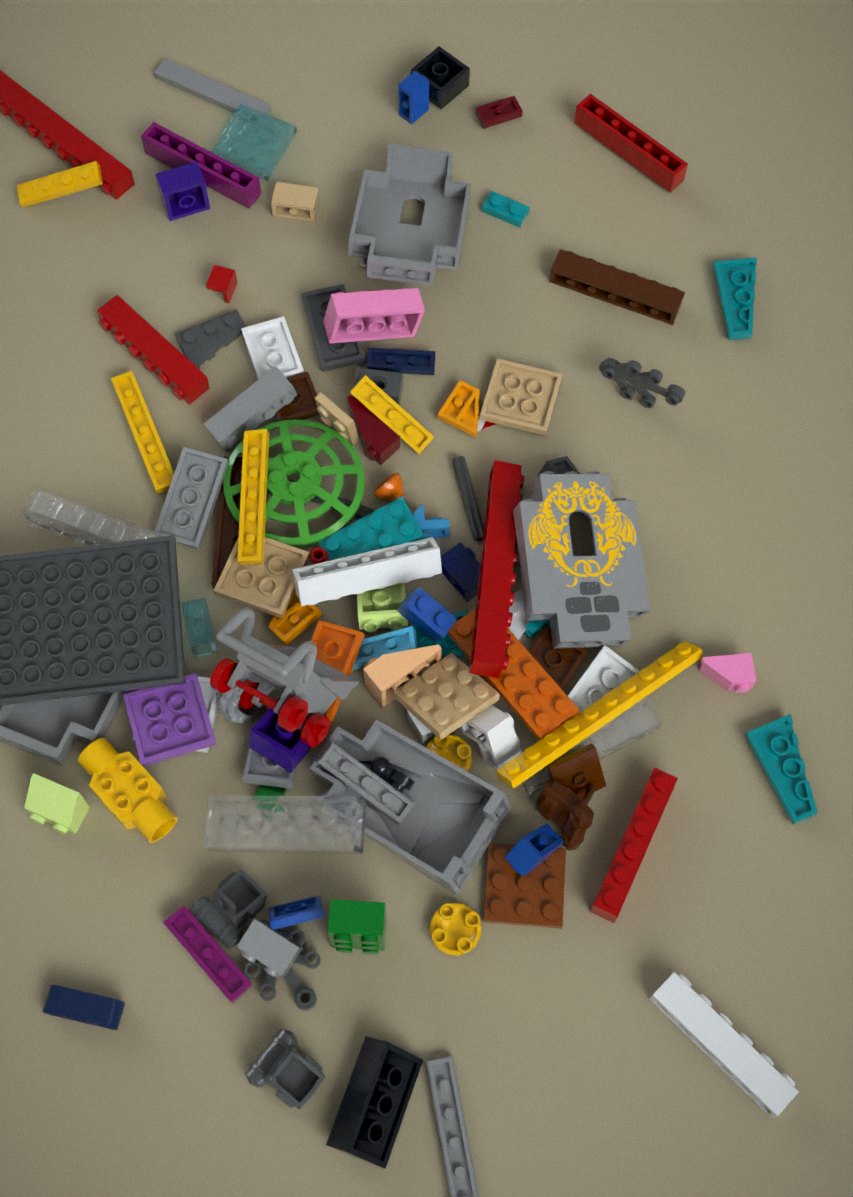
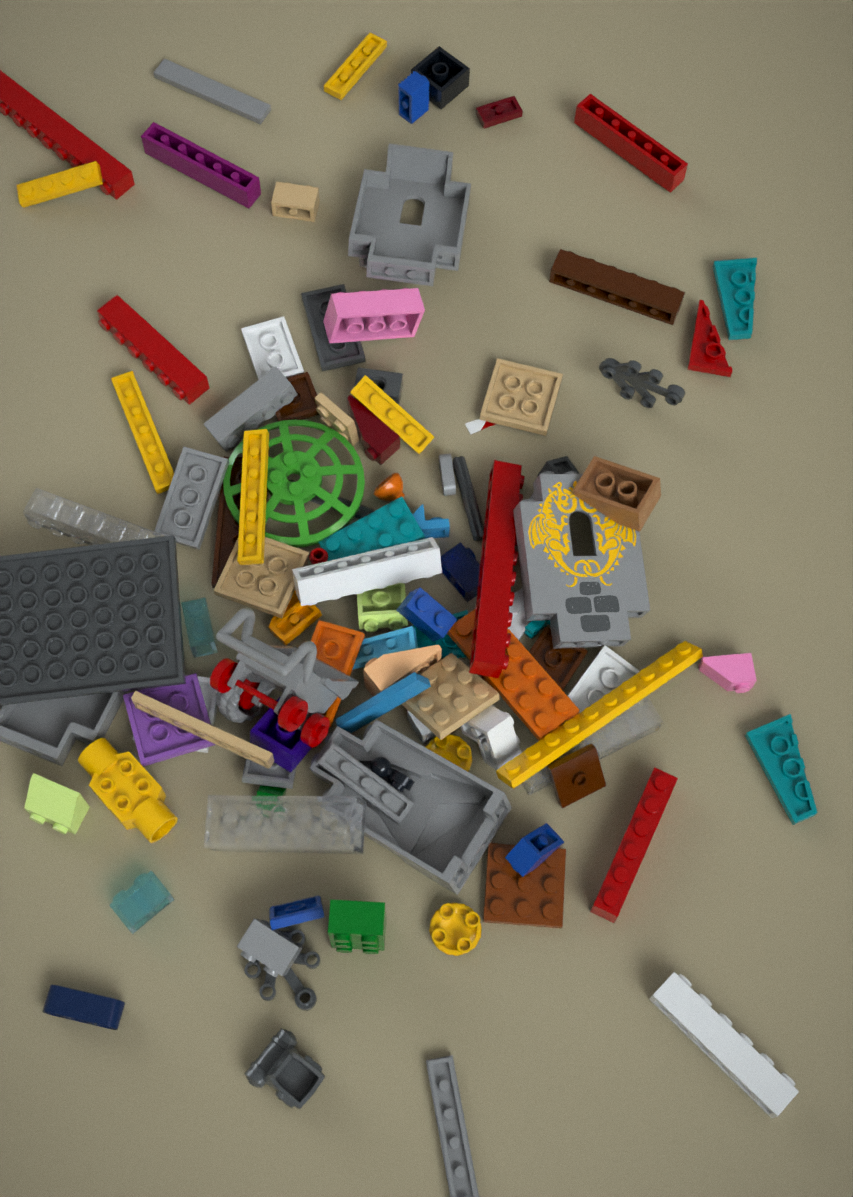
(141, 901): none -> clear light blue brick
(183, 191): dark purple brick -> none
(203, 730): none -> tan tile
(207, 338): dark grey wing -> none
(208, 954): magenta plate -> none
(223, 281): red panel -> none
(230, 906): dark grey piece -> none
(255, 141): clear light blue plate -> none
(355, 66): none -> yellow plate
(375, 1102): black slope -> none
(383, 702): none -> dark azure tile
(401, 361): dark blue plate -> none
(447, 474): none -> light grey beam
(462, 408): light orange wing -> none
(505, 209): teal plate -> none
(567, 811): reddish brown piece -> none
(619, 492): none -> medium nougat slope
(706, 351): none -> red wing

